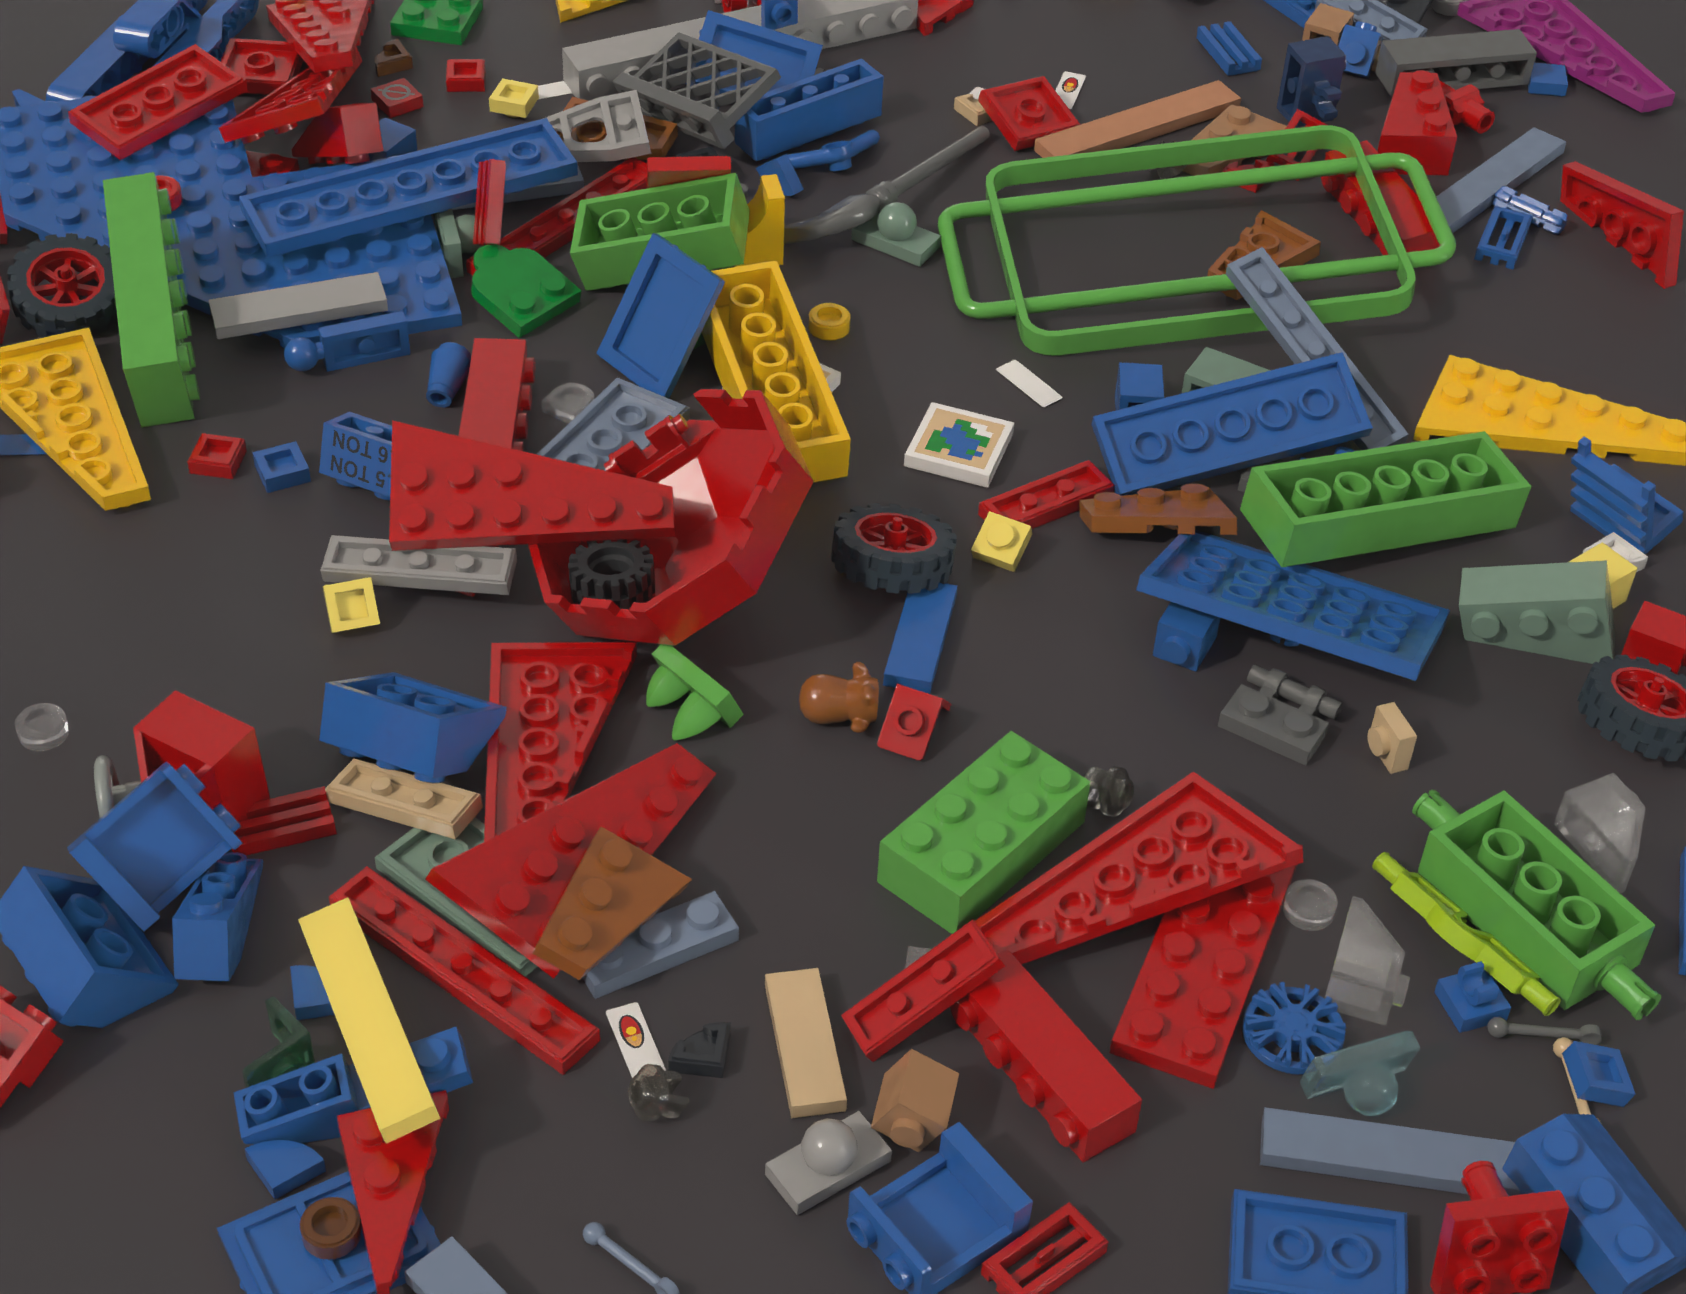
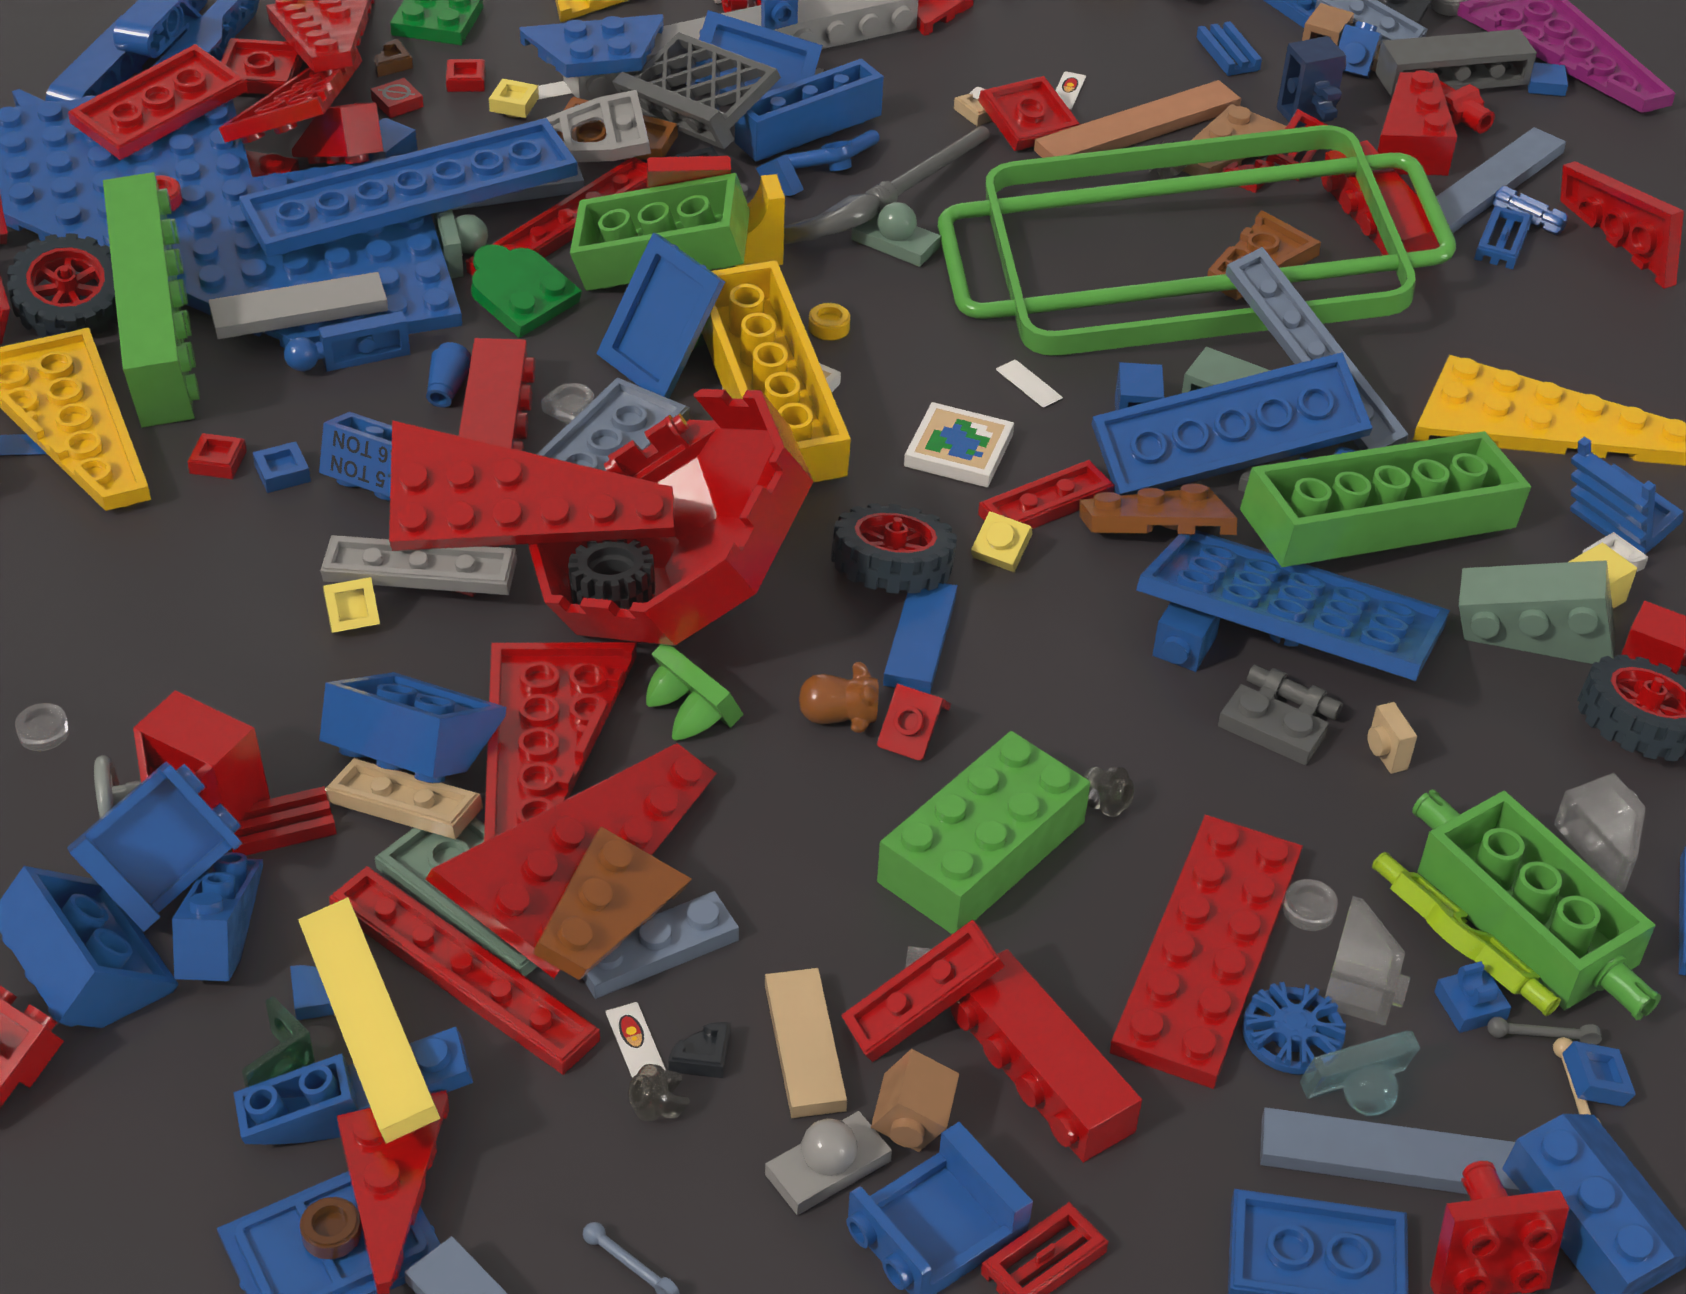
(284, 1164): blue tile -> none
(489, 202): red tile -> none
(595, 45): none -> blue wing
(1153, 861): red wing -> none

